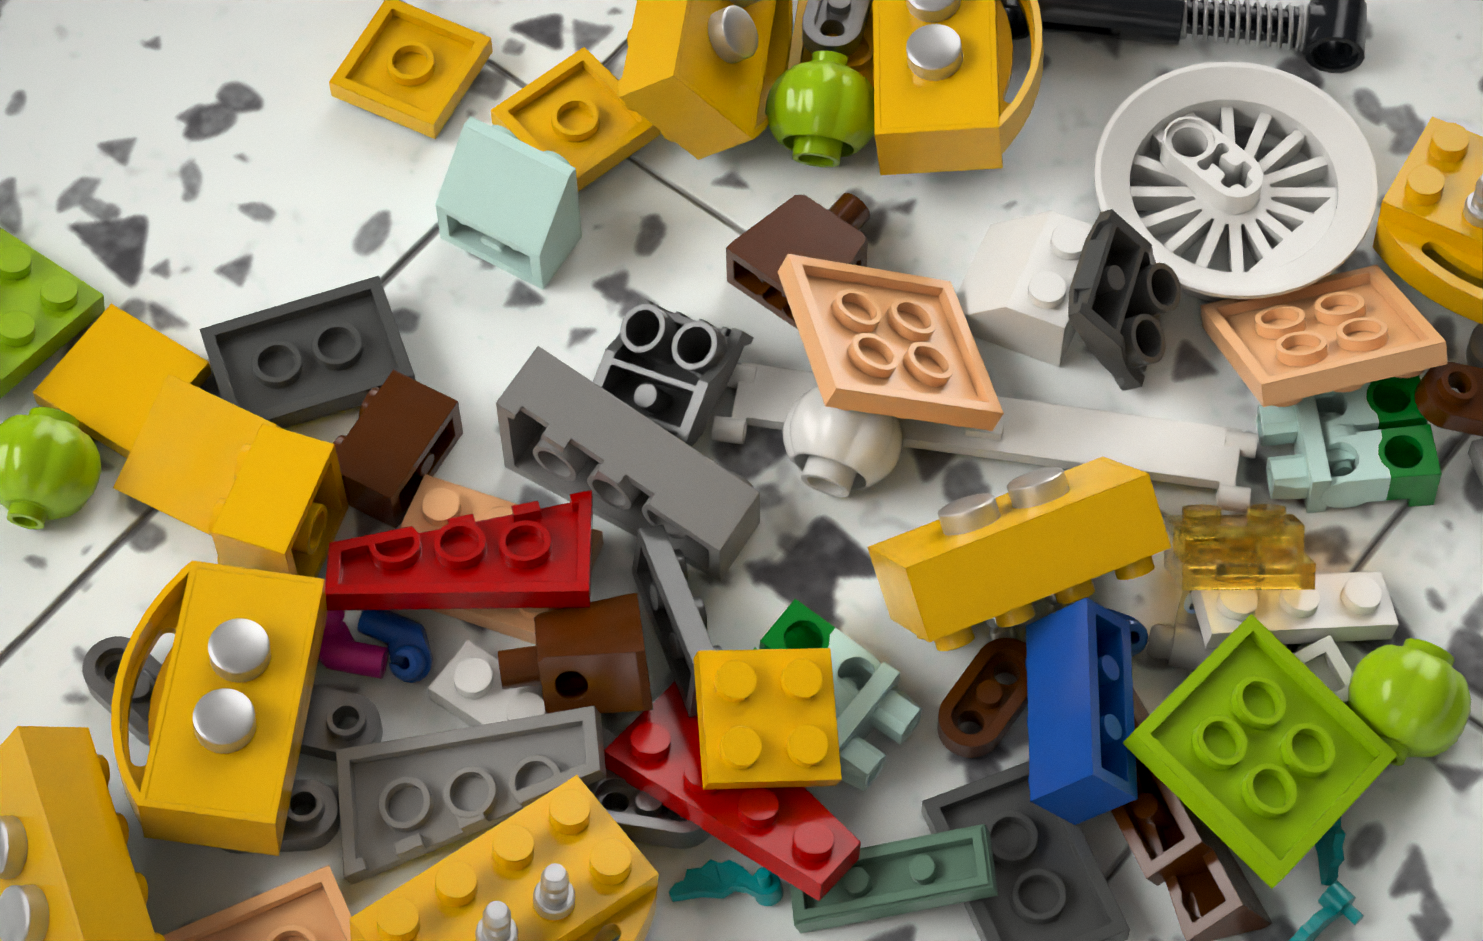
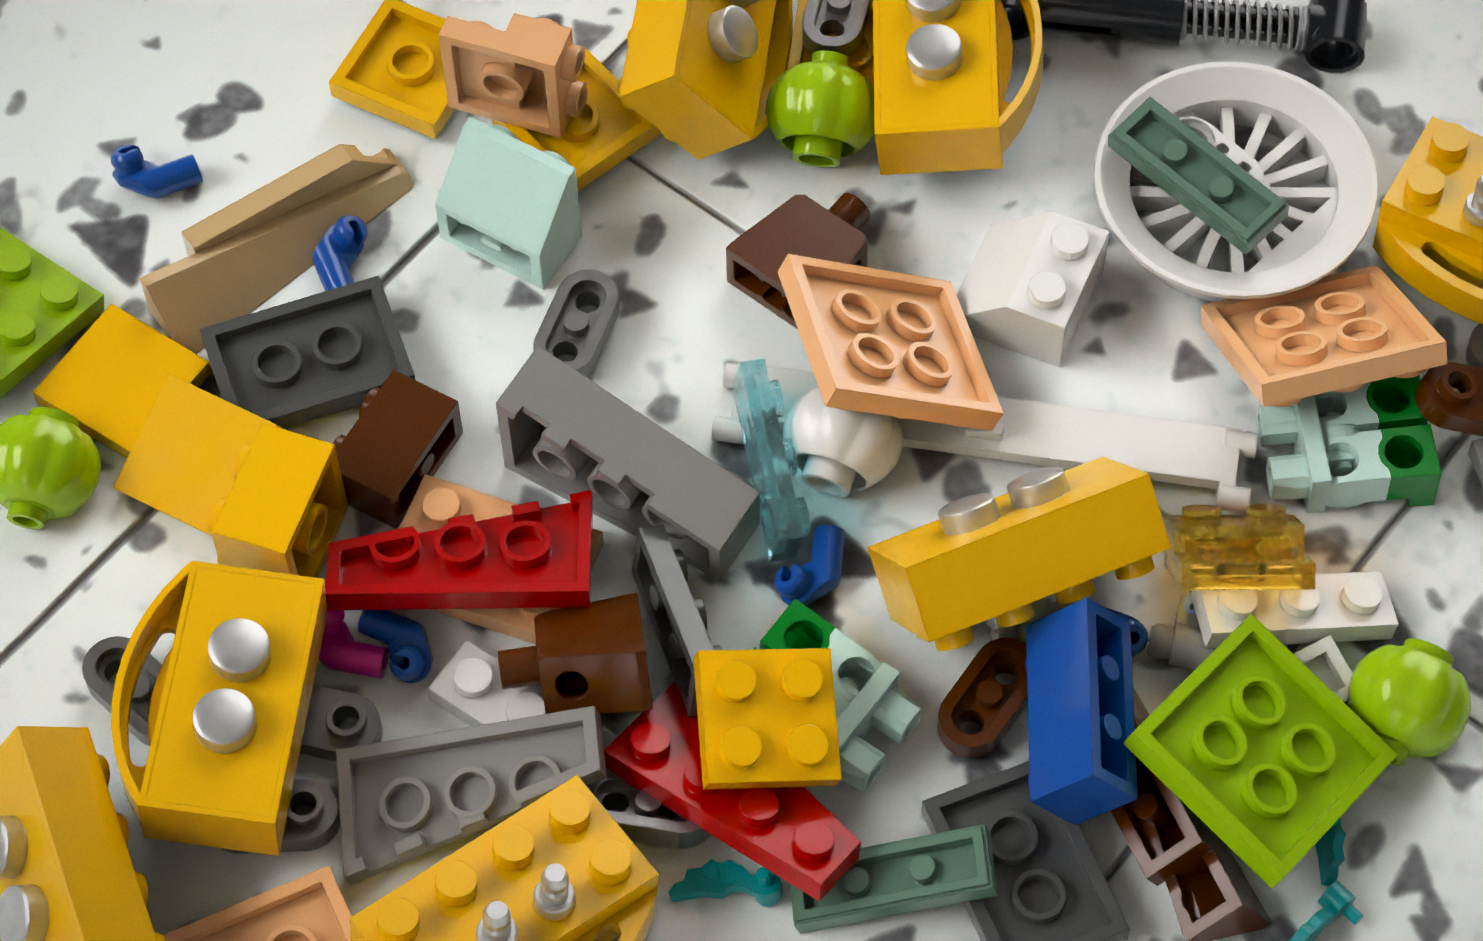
(151, 179): none -> blue arm
(267, 239): none -> tan wedge
(339, 251): none -> blue arm
(514, 74): none -> light nougat plate
(574, 331): none -> flat silver plate
(670, 367): dark grey slope -> none
(770, 460): none -> clear light blue plate
(817, 576): none -> blue arm
(1120, 299): dark grey slope -> none
(1198, 175): none -> sand green tile

